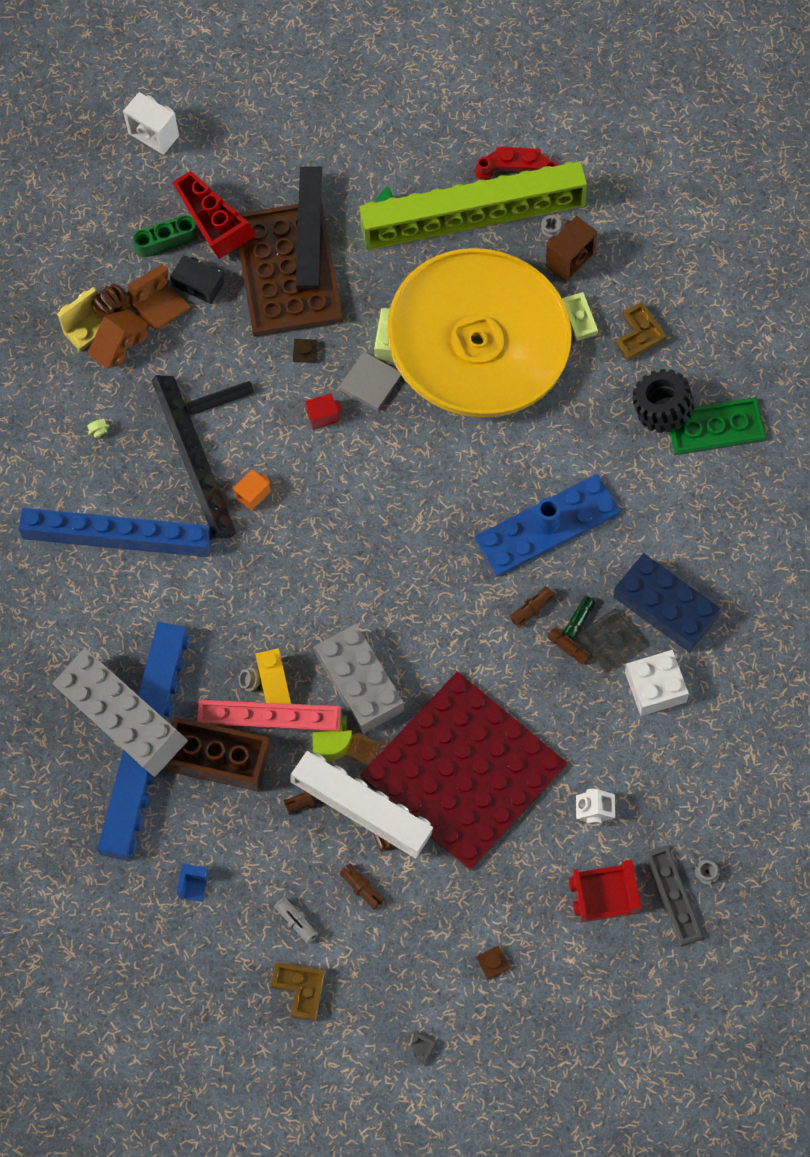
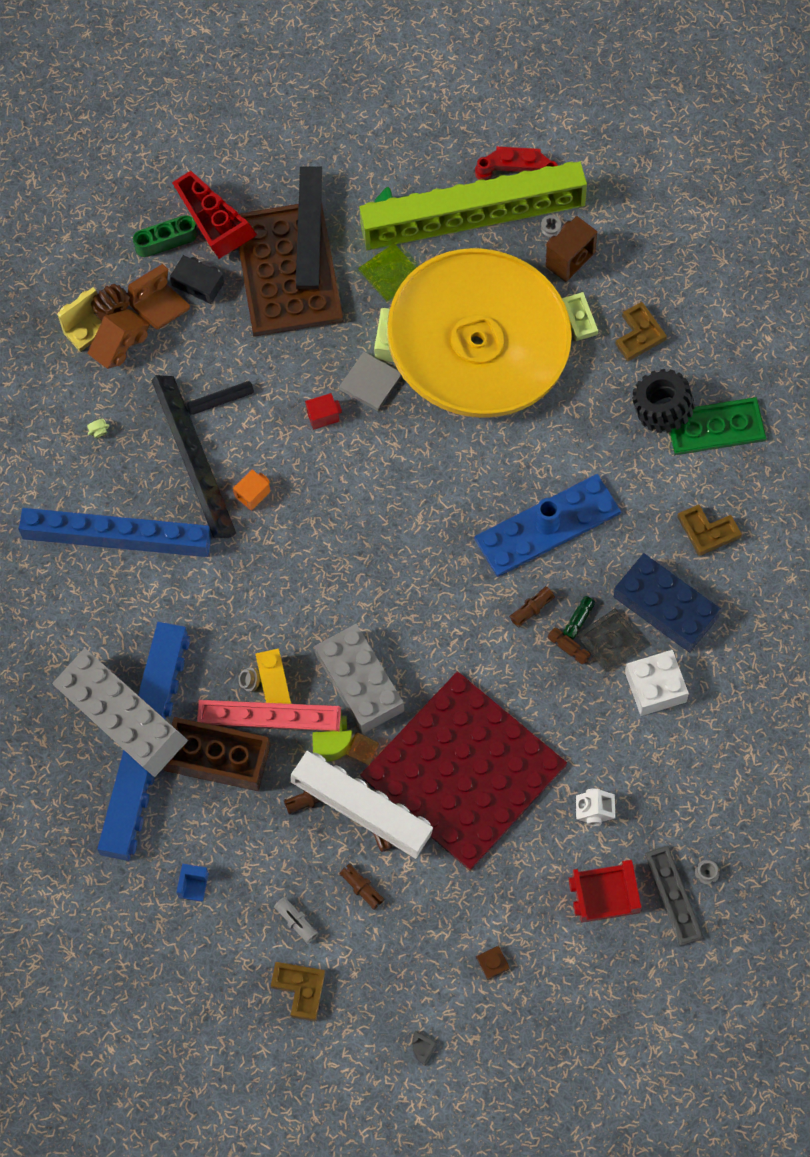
(151, 122): white brick -> none
(305, 350): dark brown plate -> none
(387, 271): none -> clear neon green tile
(707, 535): none -> pearl gold plate

